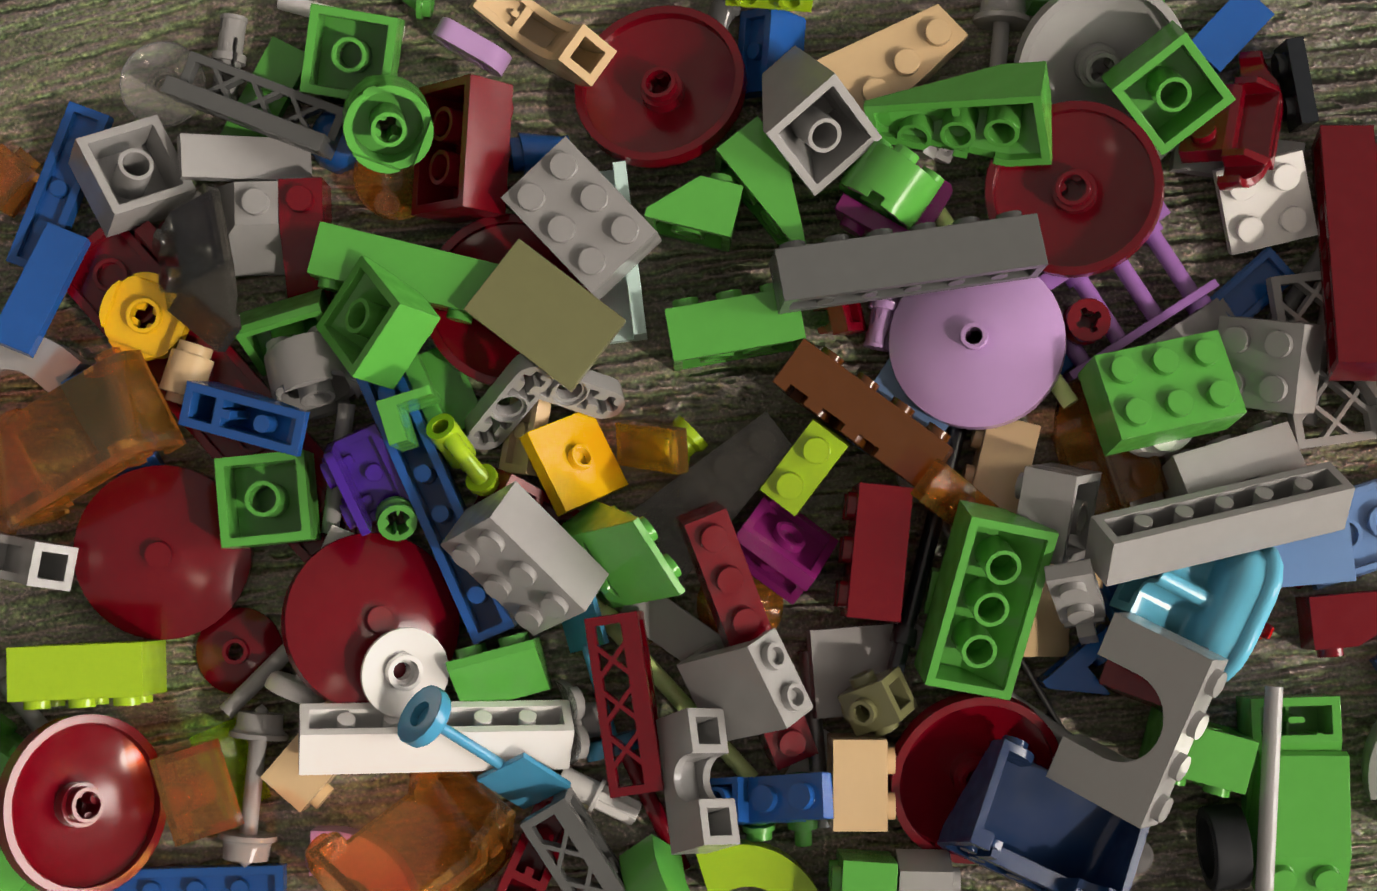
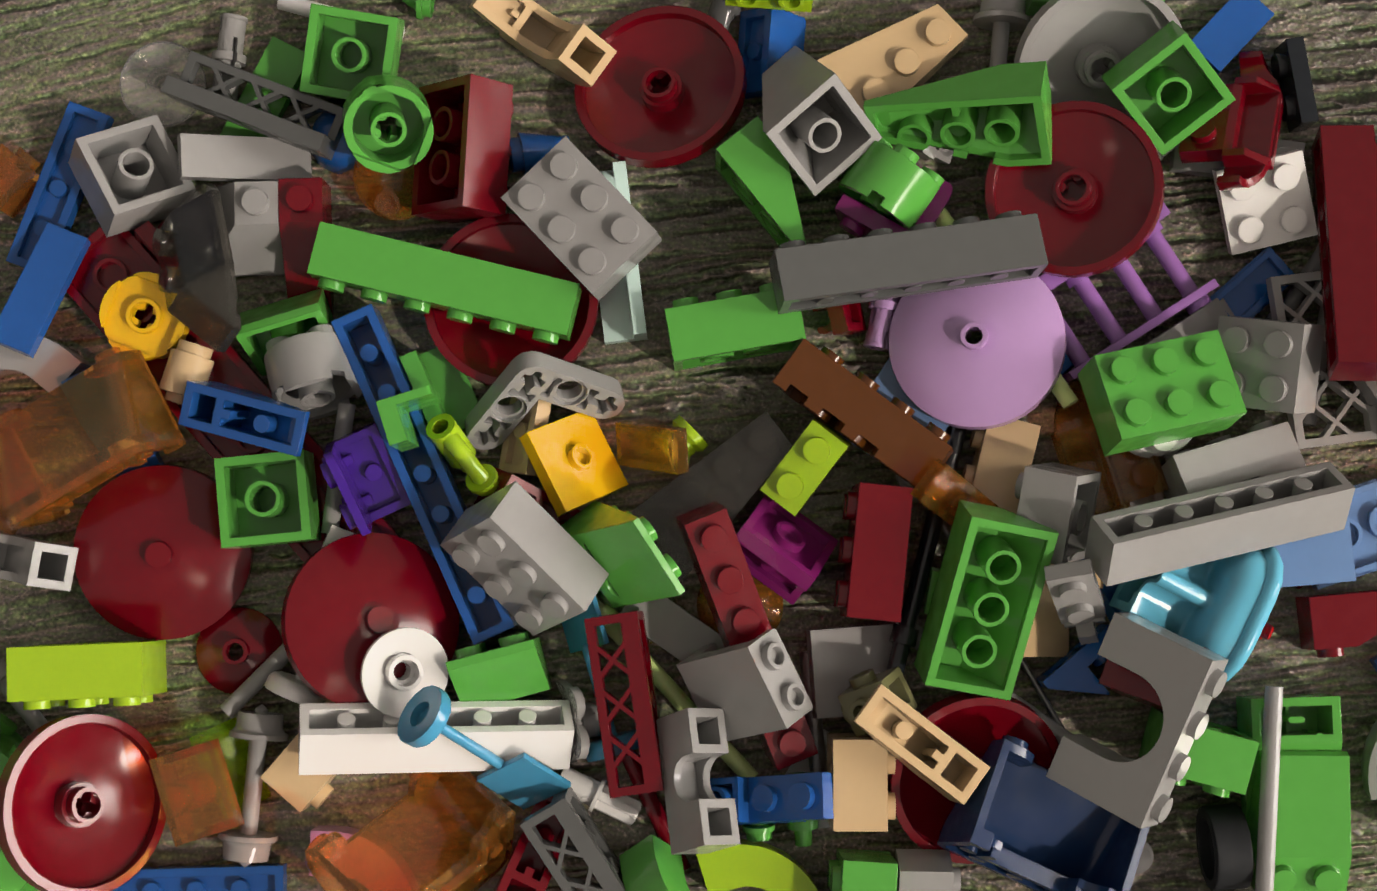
(377, 324): bright green slope -> none
(395, 532): bright green bush -> none
(471, 46): lavender beam -> none
(545, 315): olive tile -> none
(699, 211): bright green slope -> none
(921, 745): none -> tan slope
(1079, 325): dark red wheel -> none

